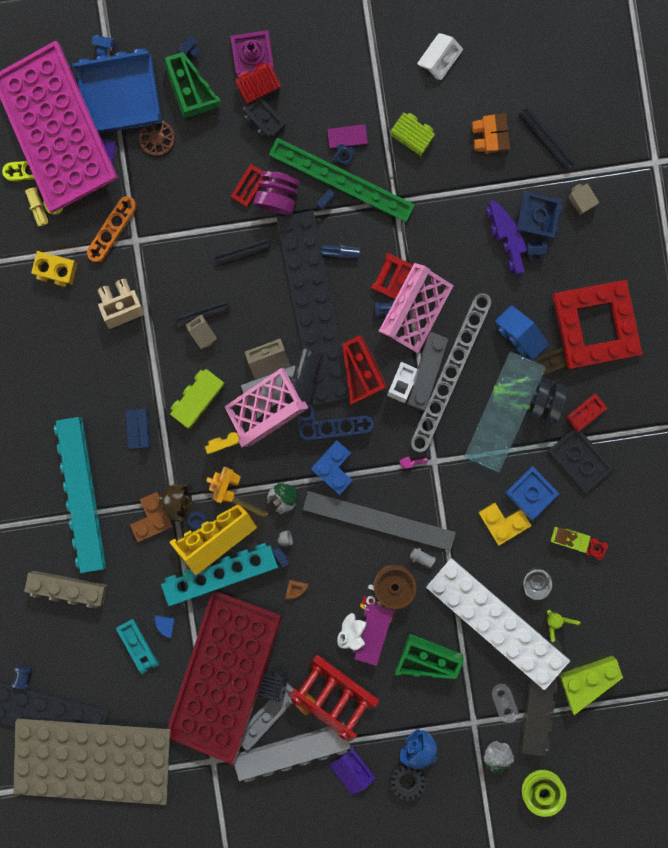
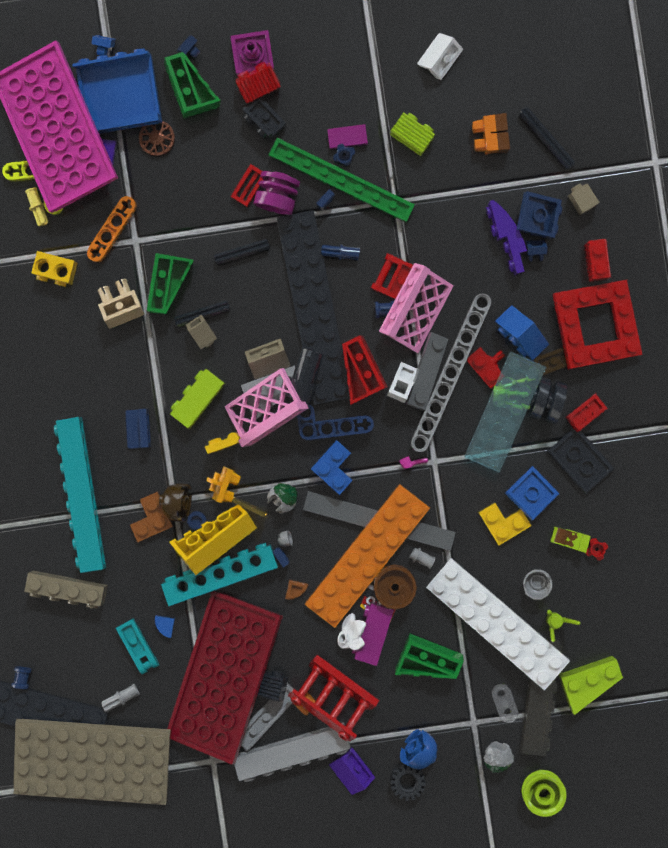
(120, 698): none -> light grey axle
(165, 281): none -> green wedge
(367, 555): none -> orange plate
(486, 366): none -> red plate
(597, 260): none -> red brick

